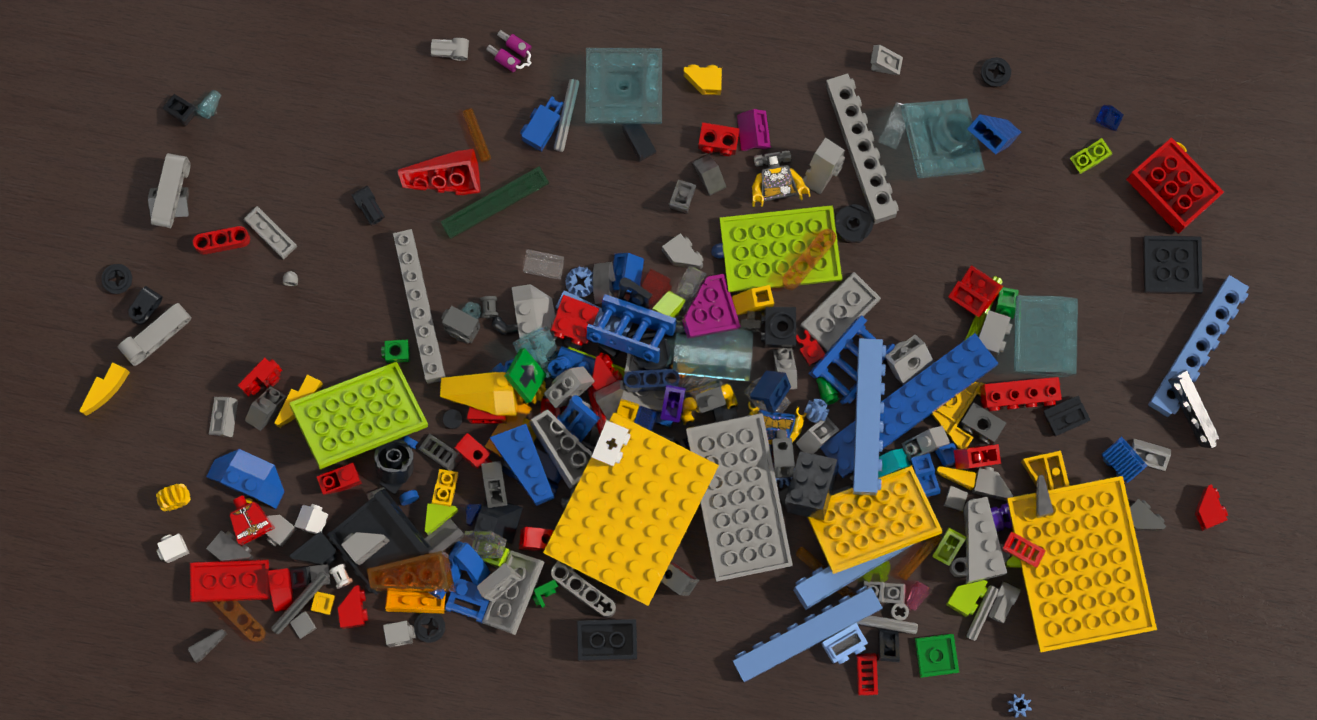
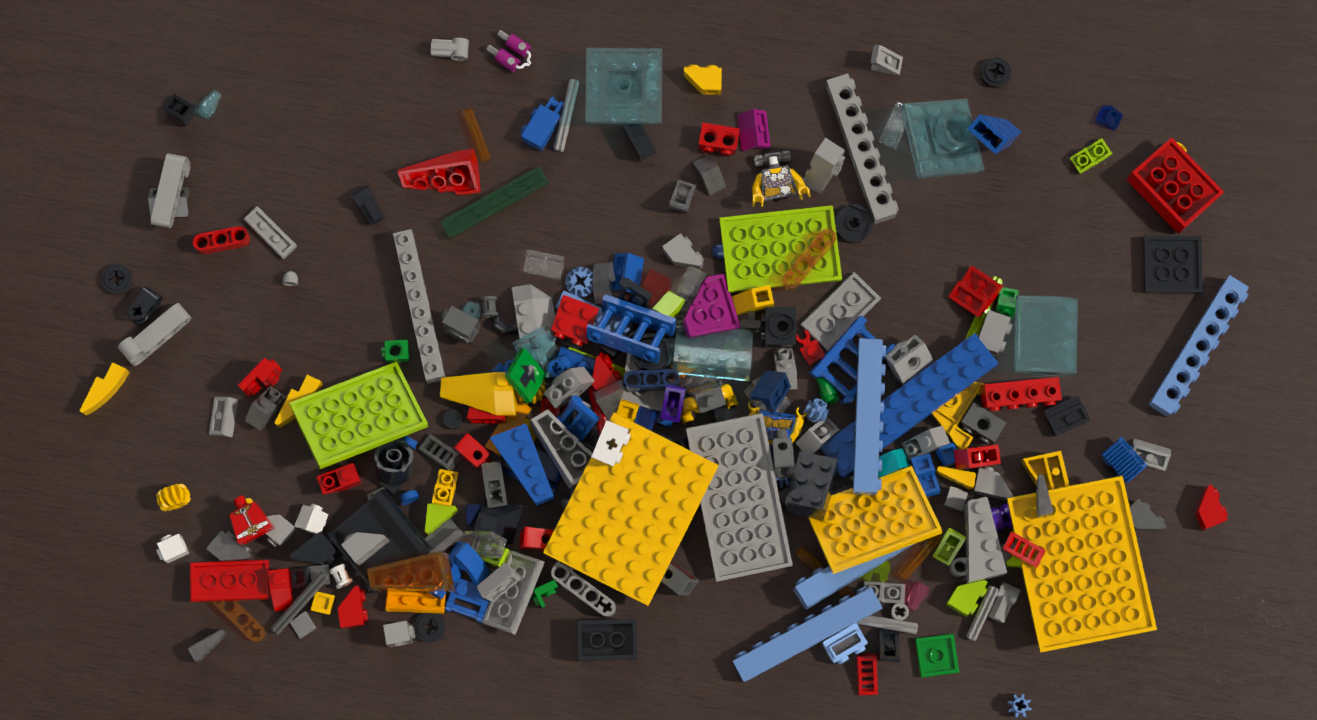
(248, 476): blue wedge -> none
(1194, 409): fence -> none

